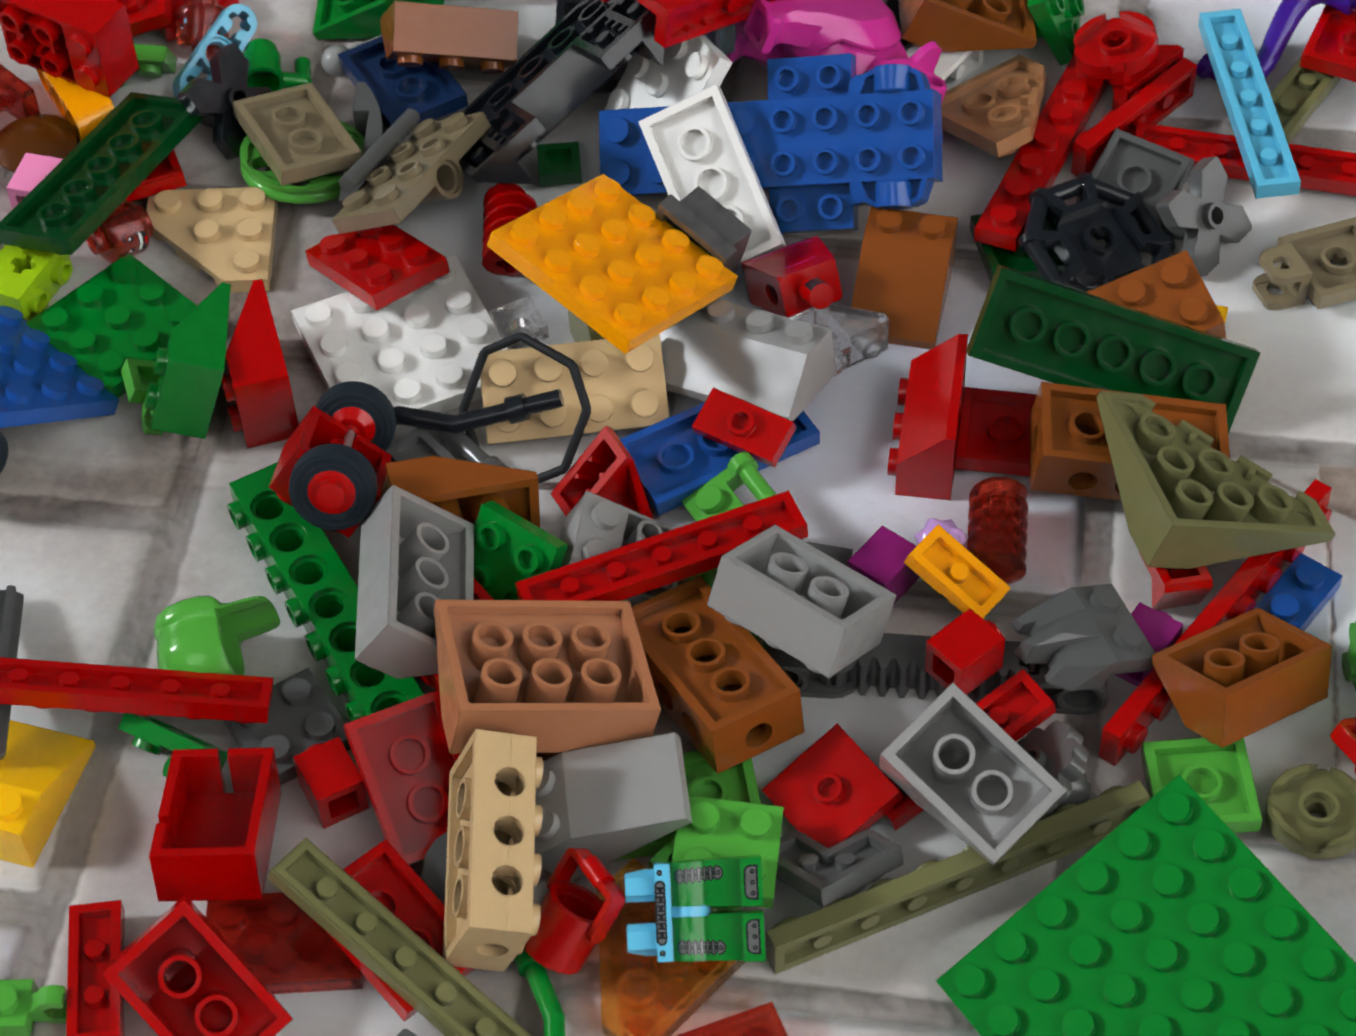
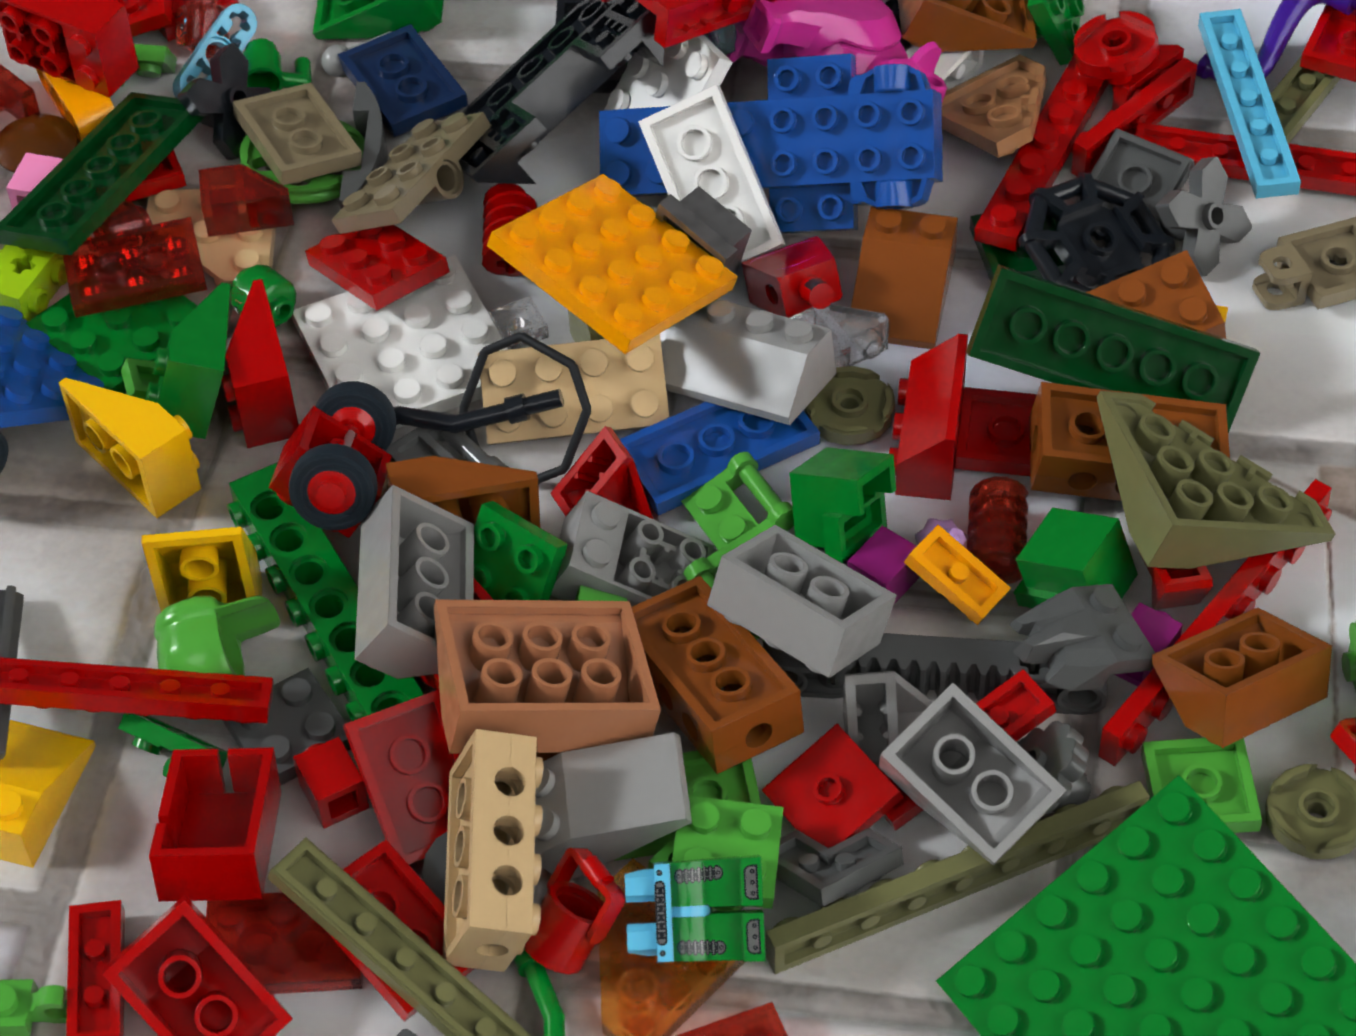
(134, 267): none -> clear red plate
(134, 443): none -> yellow slope
(201, 564): none -> yellow slope
(242, 201): none -> clear red slope
(279, 291): none -> green head
(379, 150): dark grey bar -> none
(450, 36): dark orange slope -> none
(559, 163): dark green plate -> none
(665, 556): red plate -> none
(744, 427): red plate -> none
(841, 499): none -> green plate
(853, 407): none -> olive plate
(879, 709): none -> light grey slope
(965, 652): red brick -> none
(1073, 552): none -> green plate
(1301, 592): blue plate -> none

